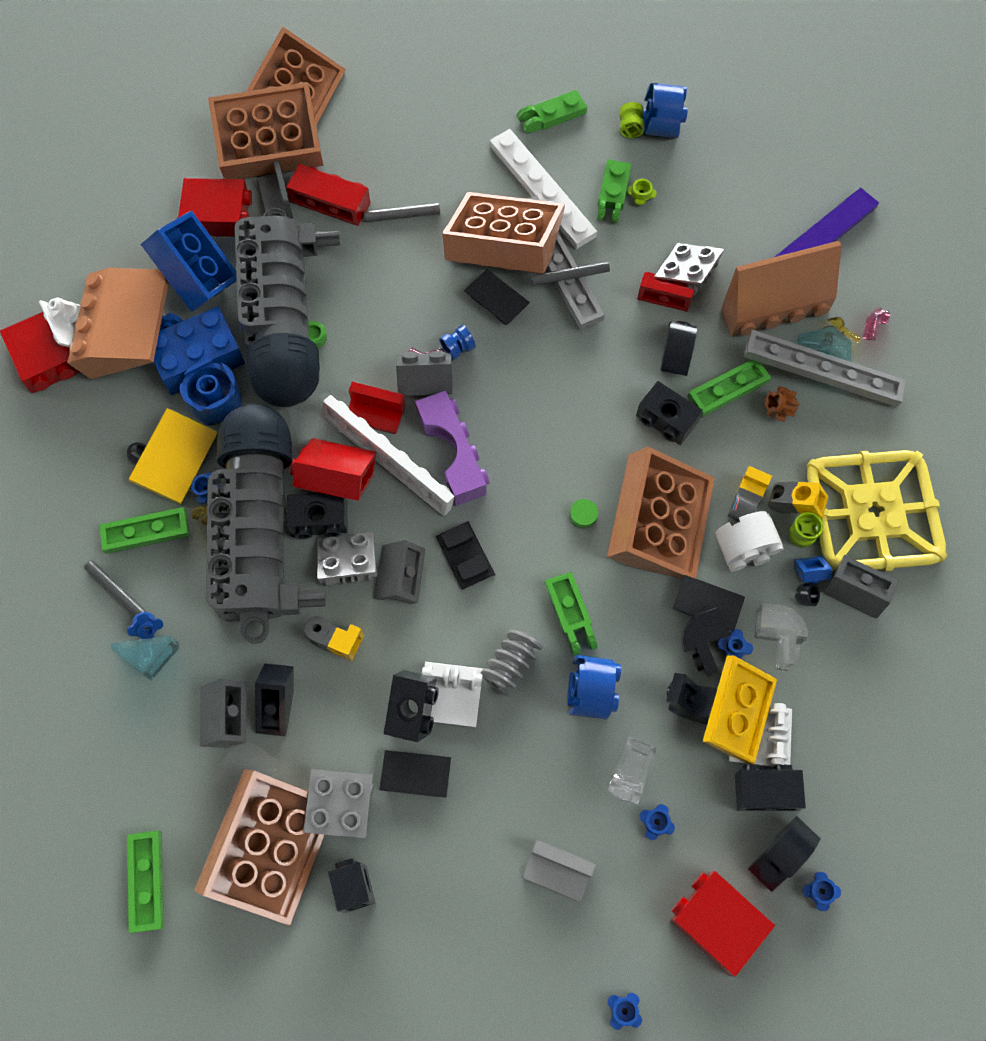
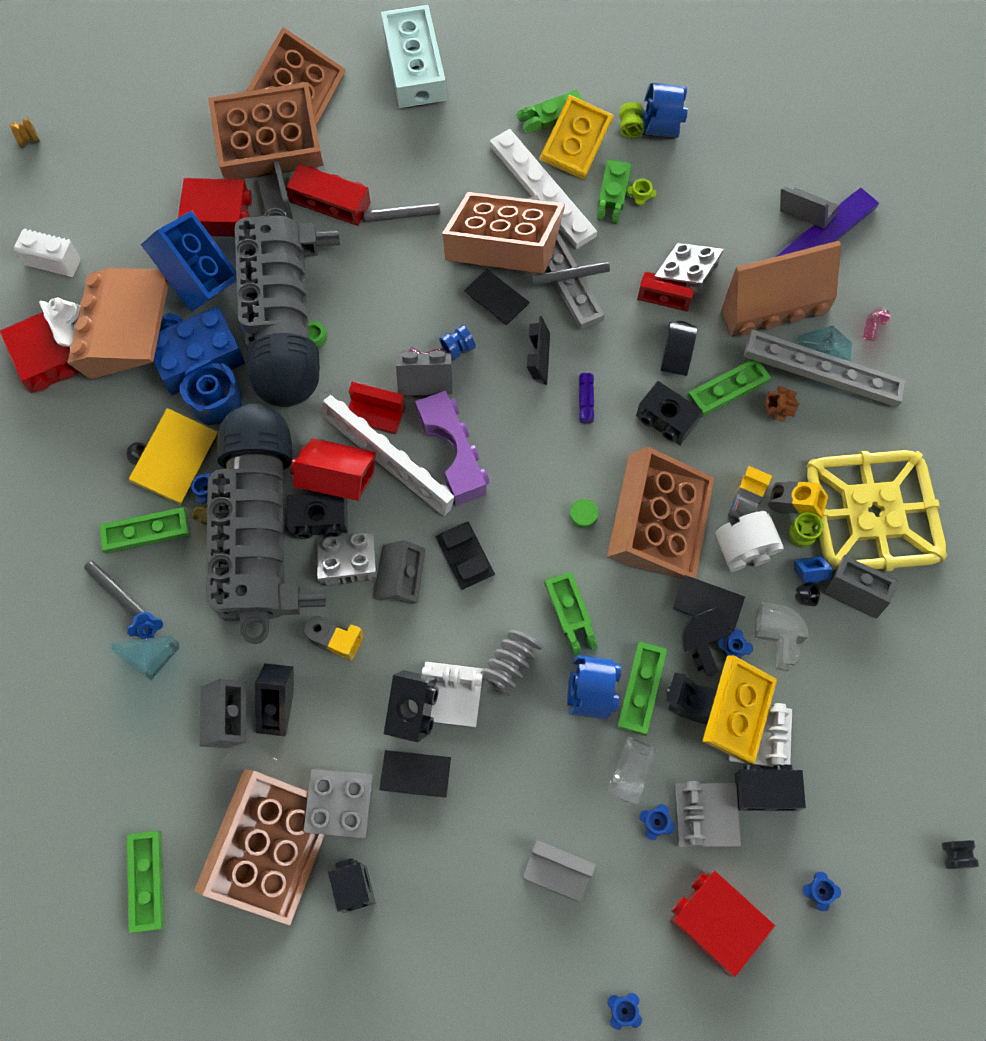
(24, 132): none -> pearl gold wheel
(47, 252): none -> white brick
(409, 29): none -> light aqua brick
(538, 363): none -> black piece
(576, 137): none -> yellow tile
(586, 398): none -> dark purple axle
(642, 688): none -> bright green plate
(707, 814): none -> light grey hinge
(785, 854): black brick -> none
(807, 206): none -> dark grey panel
(839, 323): clear yellow hand -> none
(960, 854): none -> black wheel

